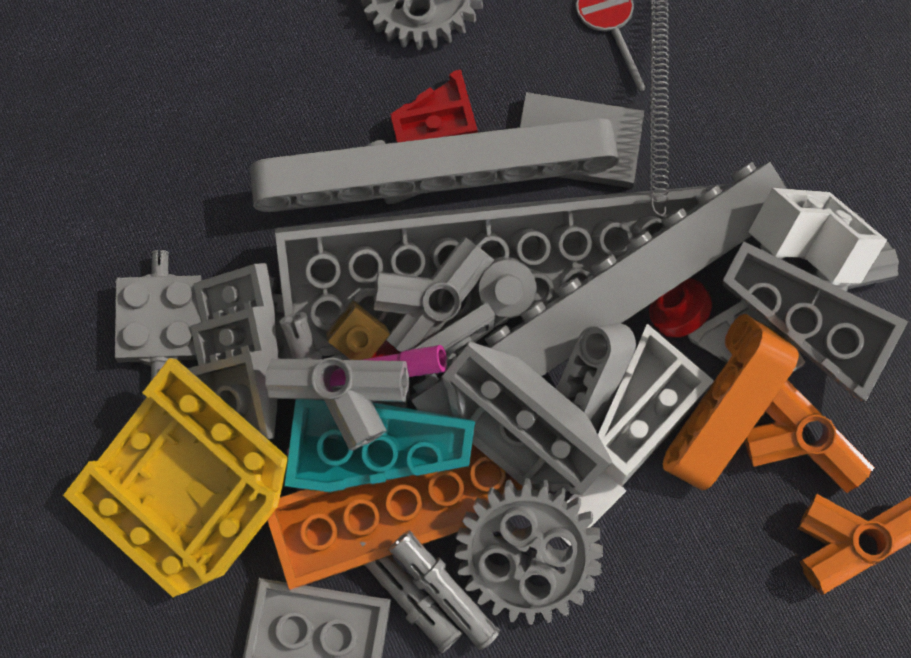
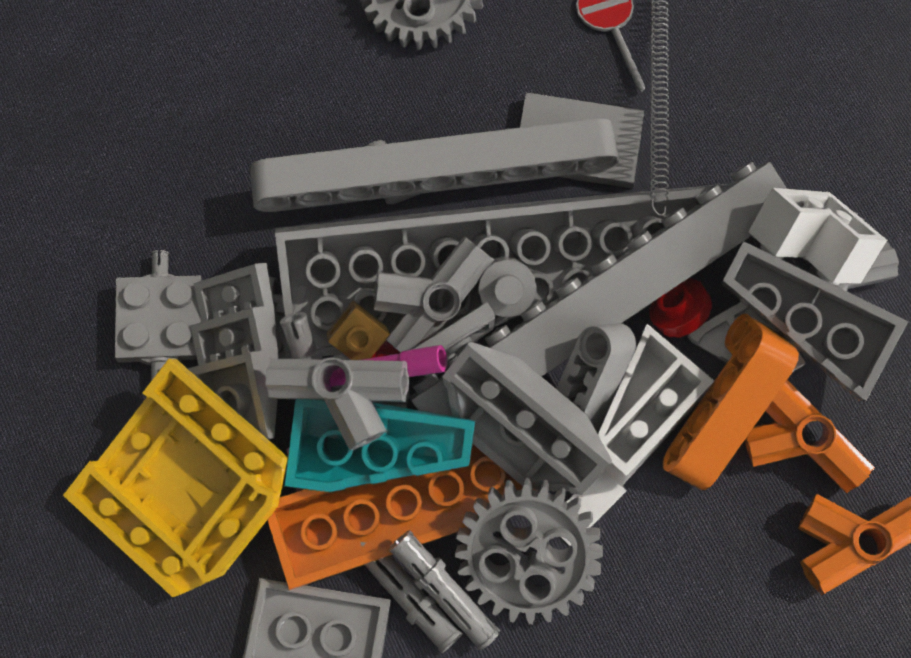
(436, 113): red wing -> none

